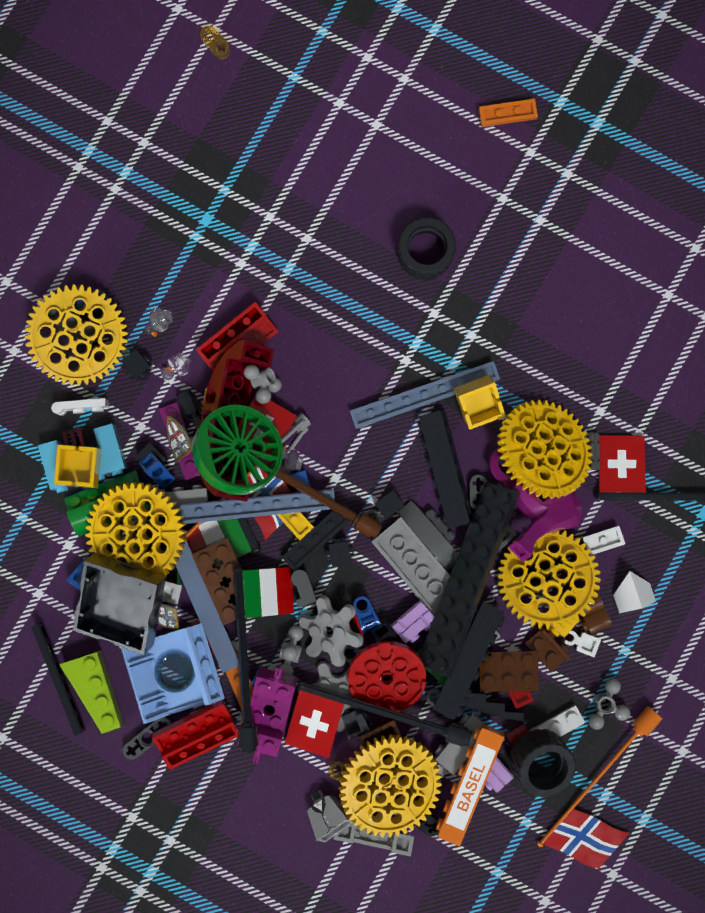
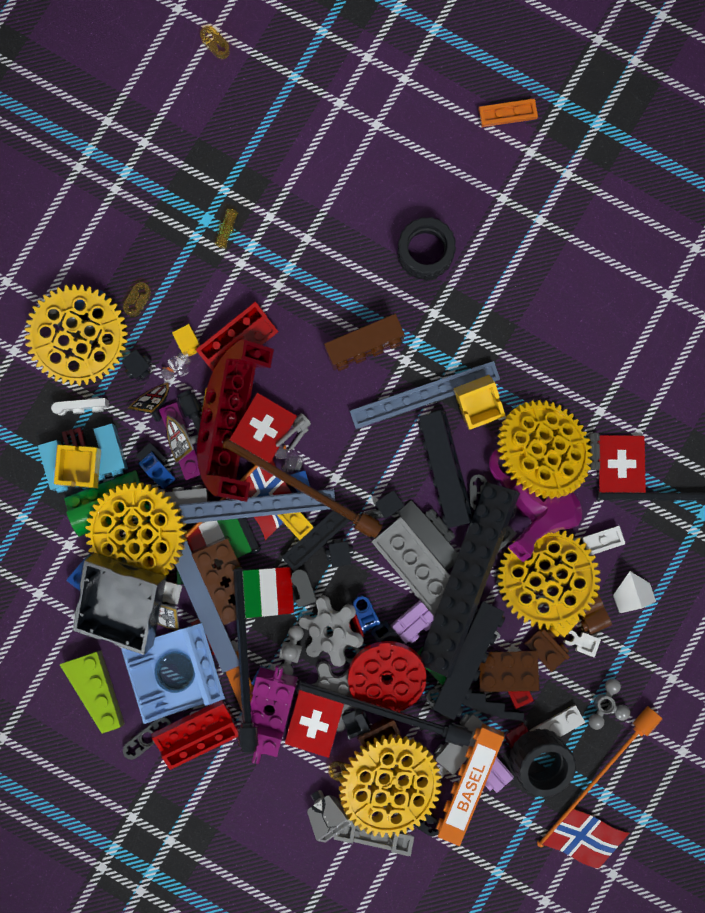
(58, 678): black tile -> none
(133, 296): none -> clear yellow beam
(151, 401): none -> shield
(159, 321): clear animal -> none
(186, 340): none -> yellow brick
(202, 452): green piece -> none
(226, 228): none -> clear yellow pin
(262, 380): light grey piece -> none
(364, 342): none -> reddish brown brick

